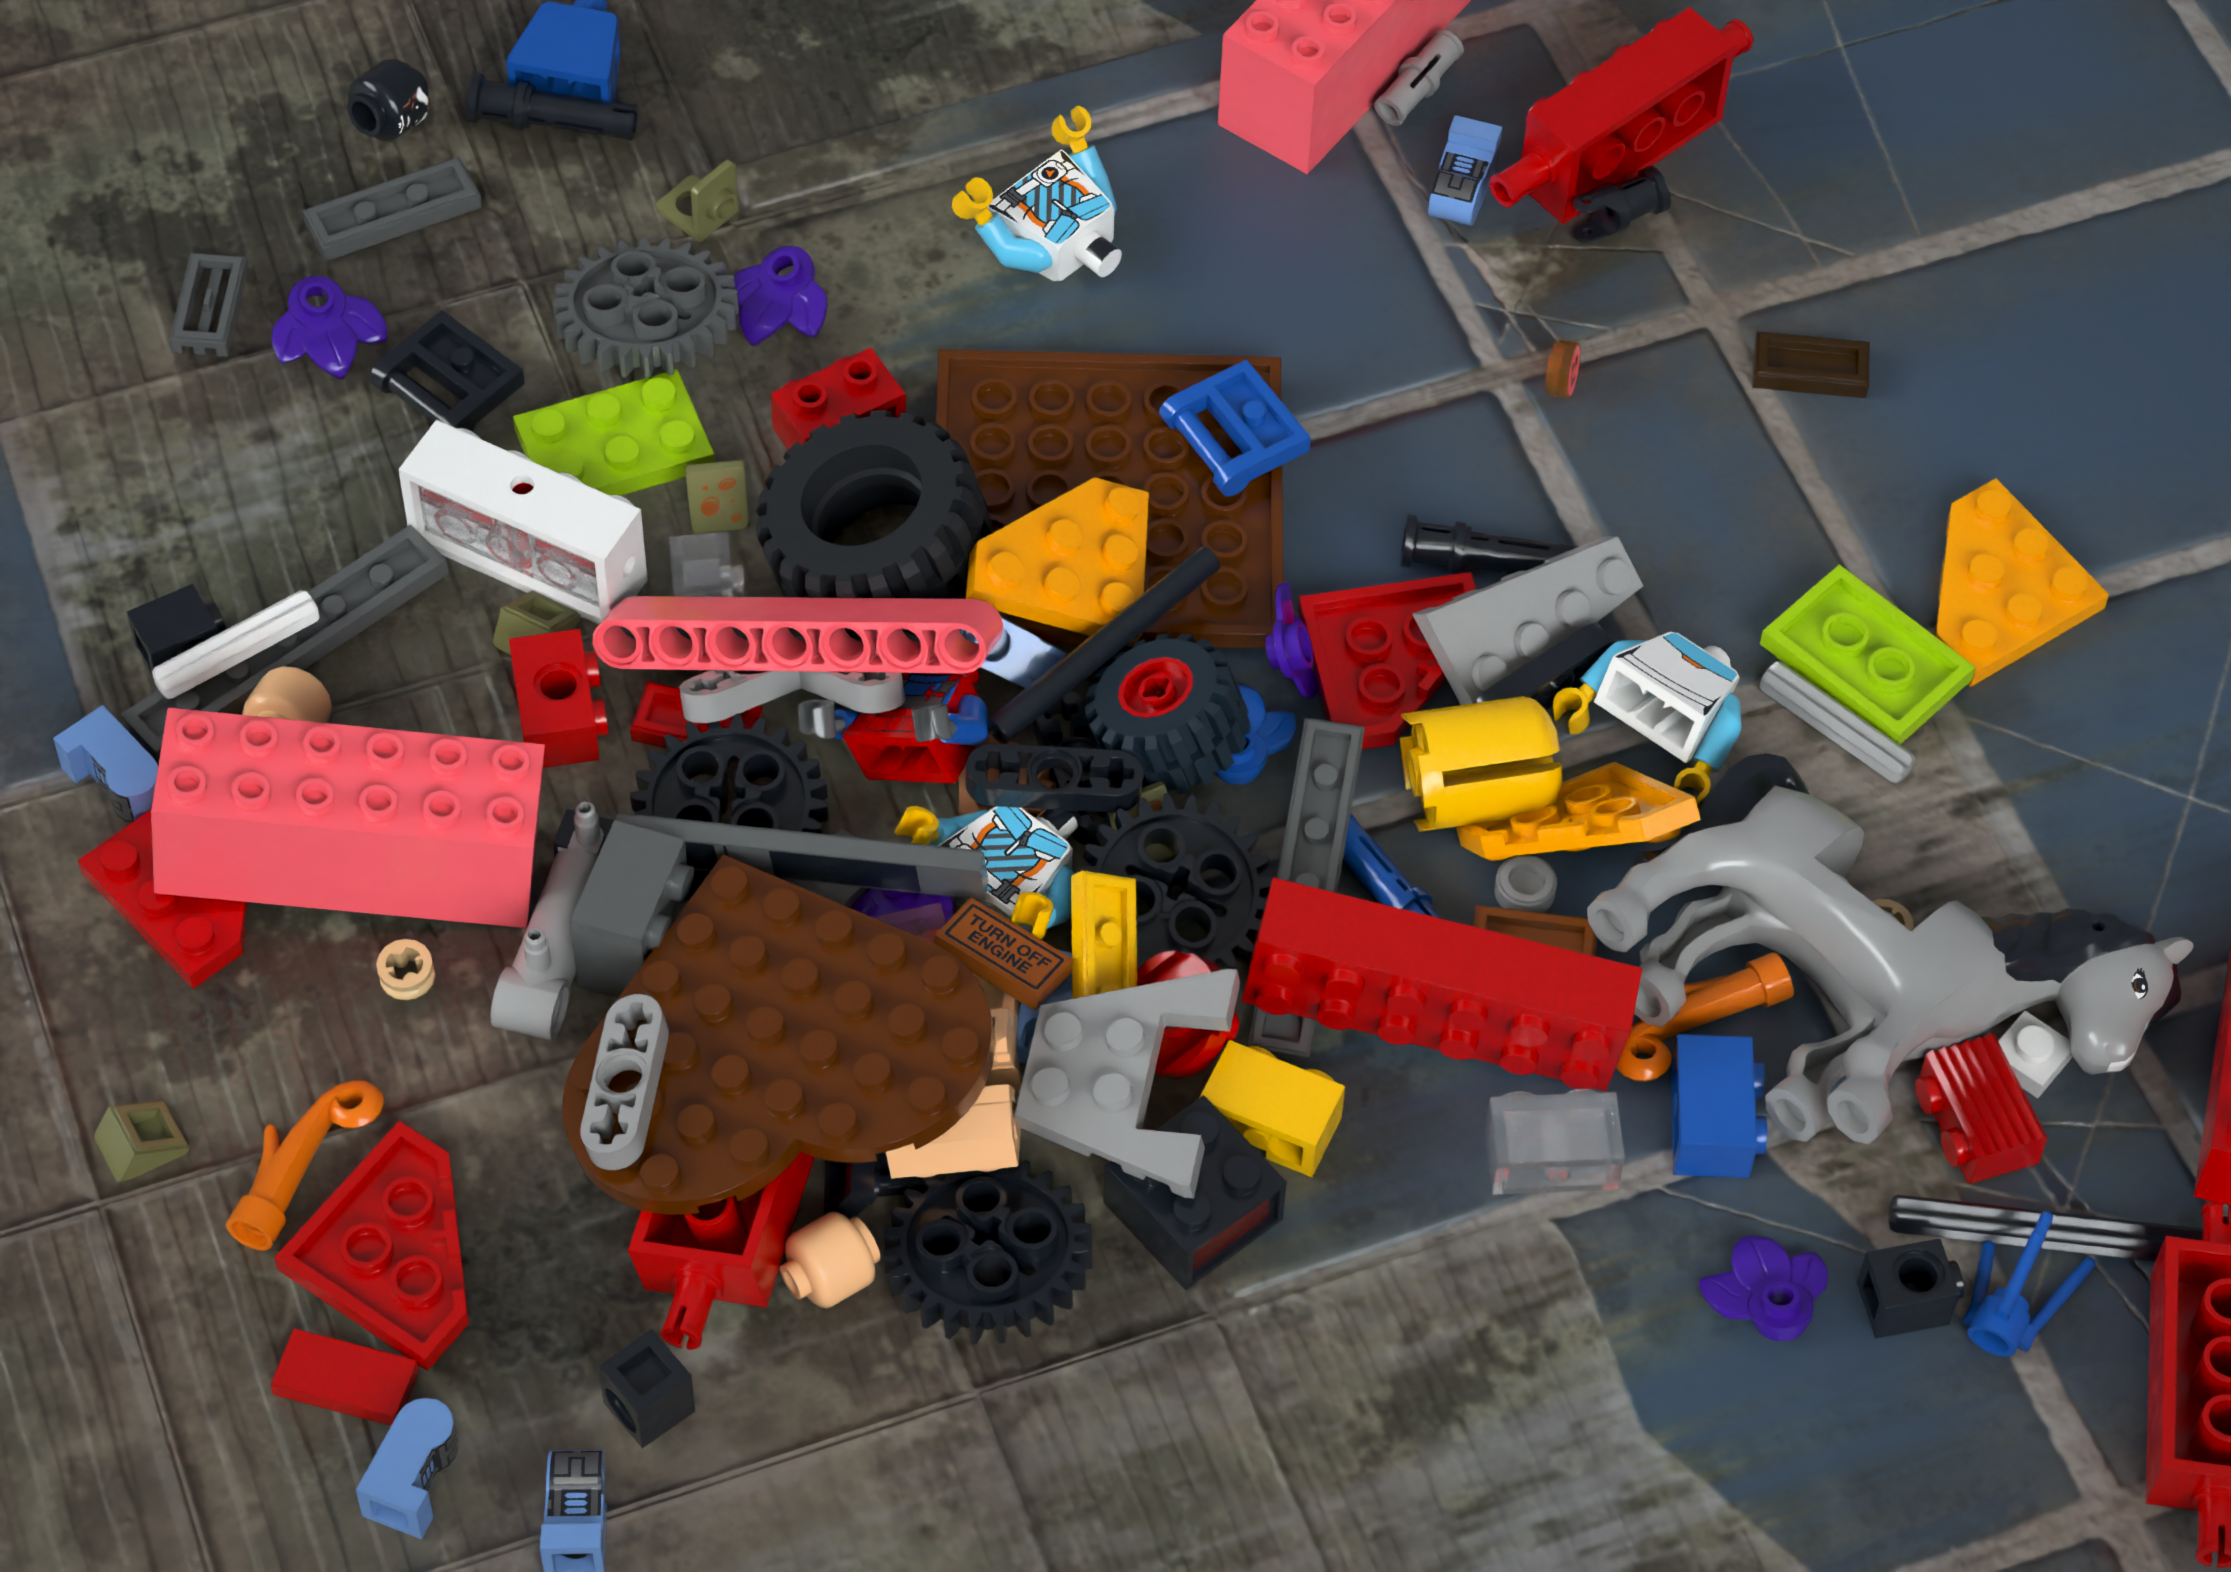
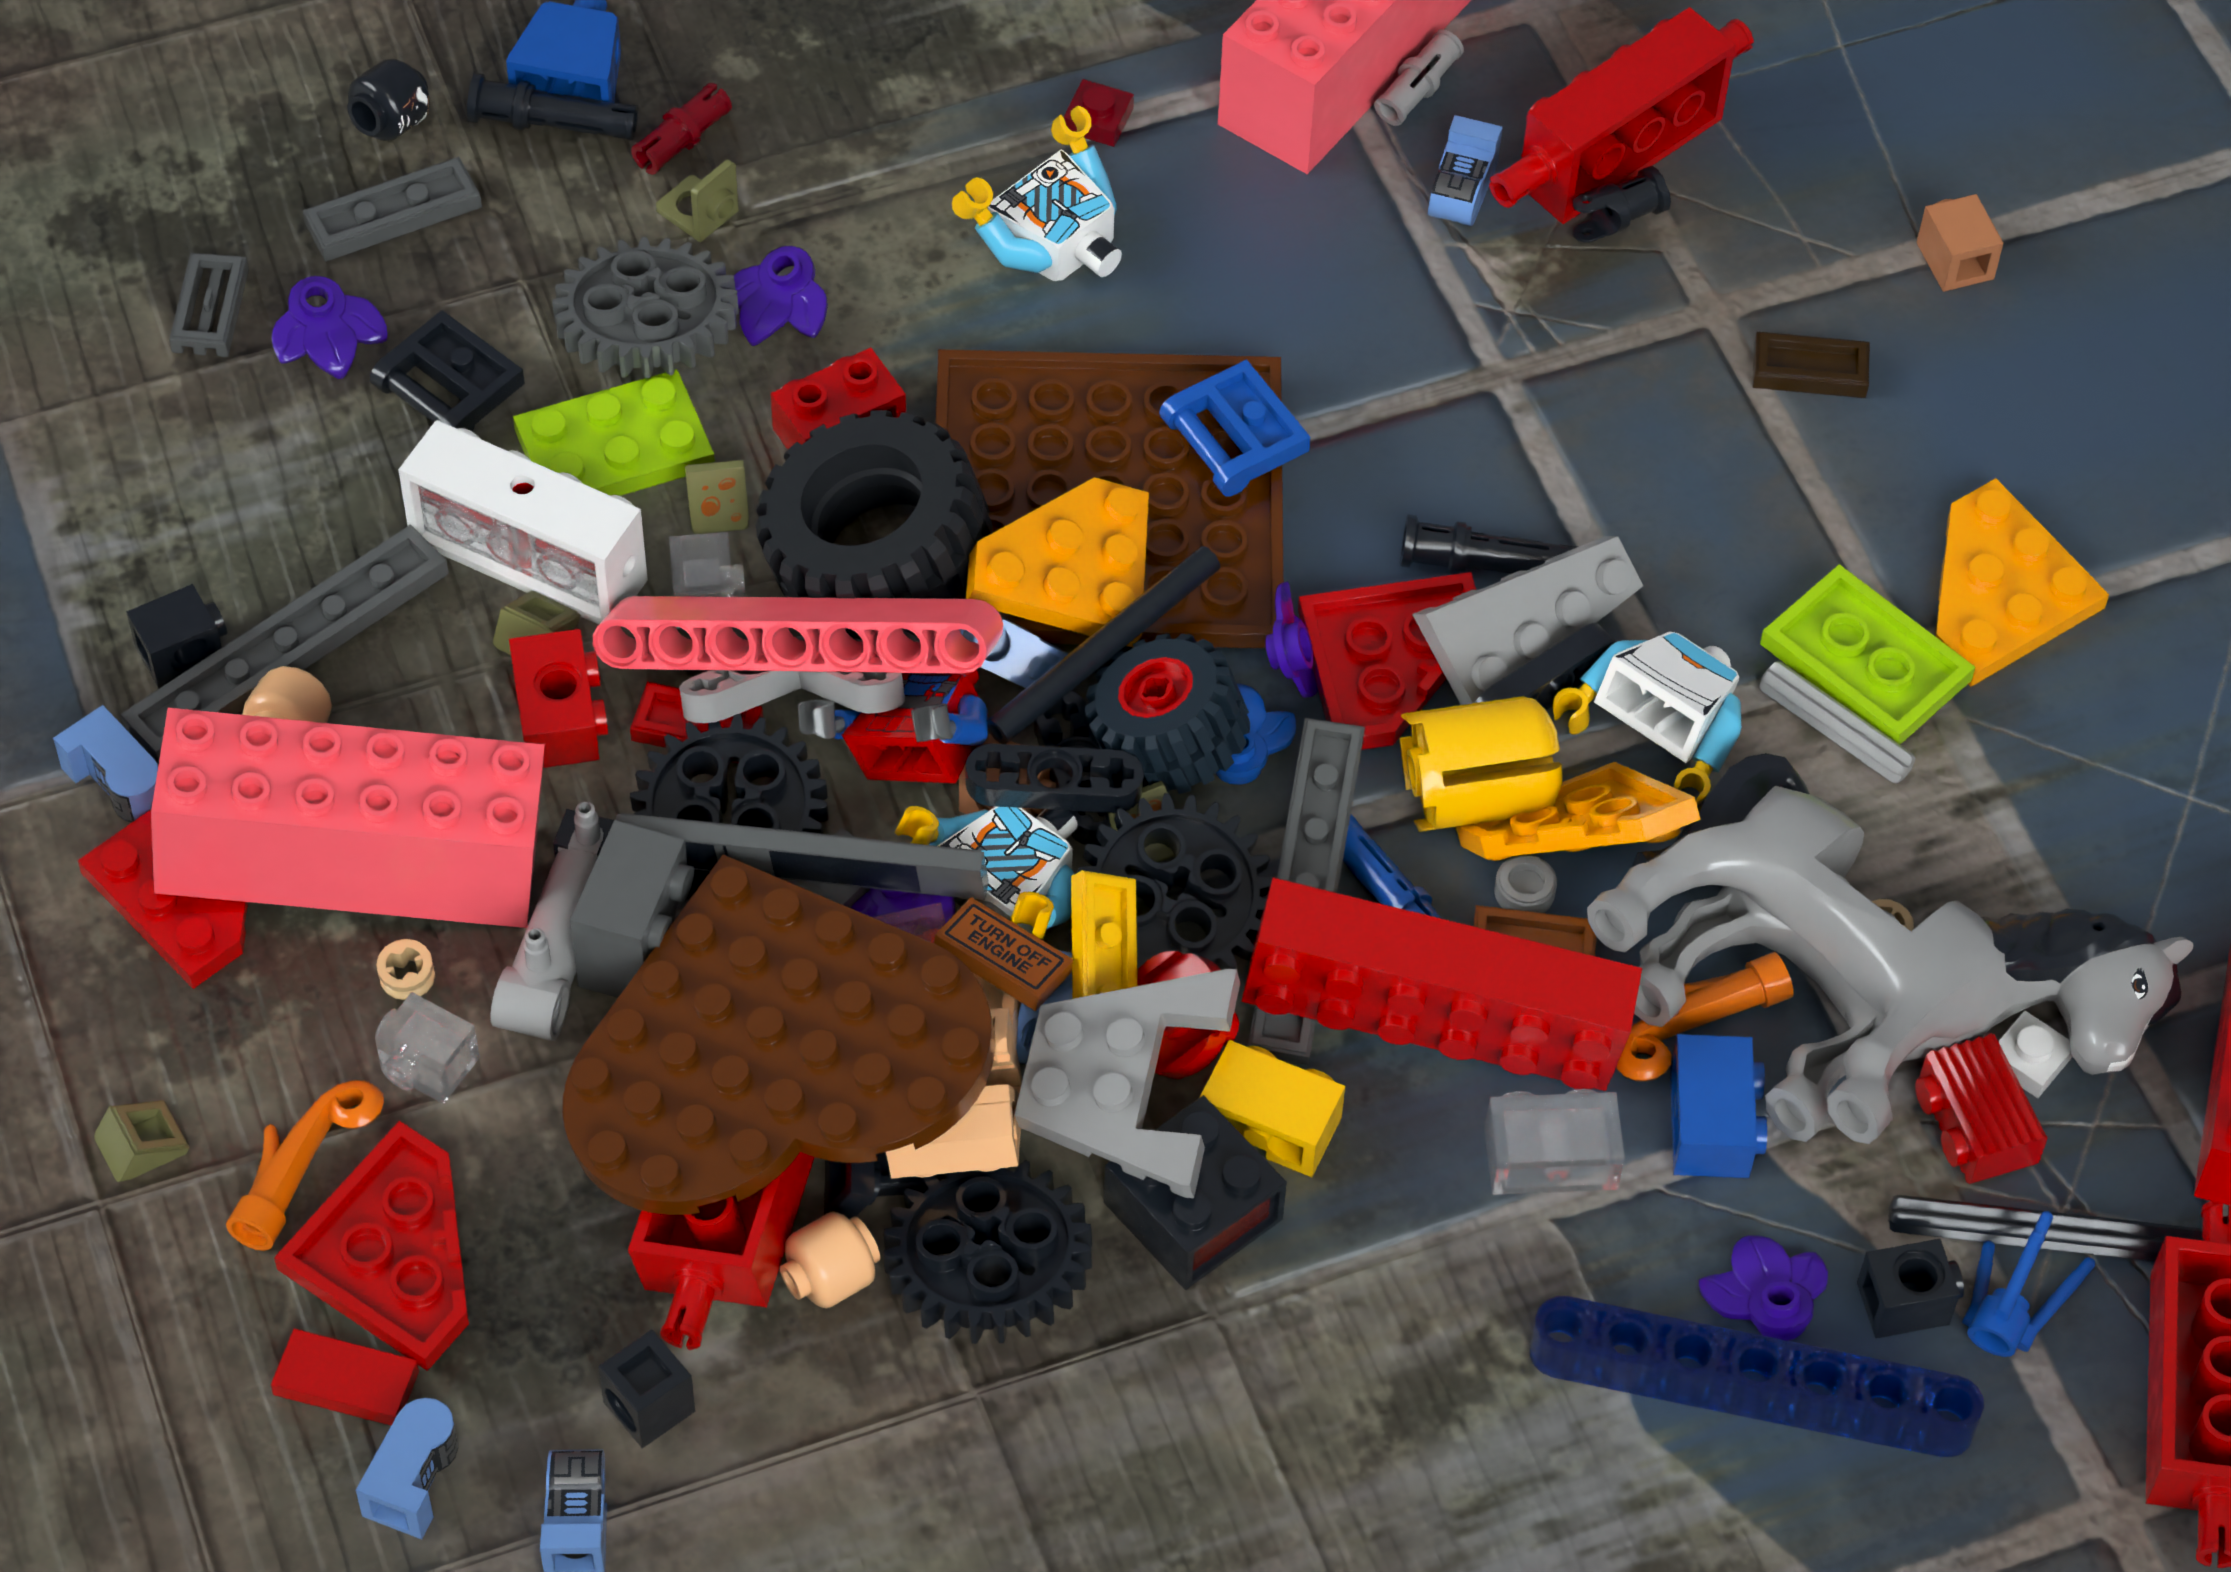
(235, 644): white axle -> none
(426, 1048): none -> clear brick
(633, 1106): light grey beam -> none
(681, 128): none -> dark red pin
(1107, 108): none -> dark red plate
(1563, 369): clear orange tile -> none
(1785, 1365): none -> clear blue beam
(1959, 242): none -> nougat brick

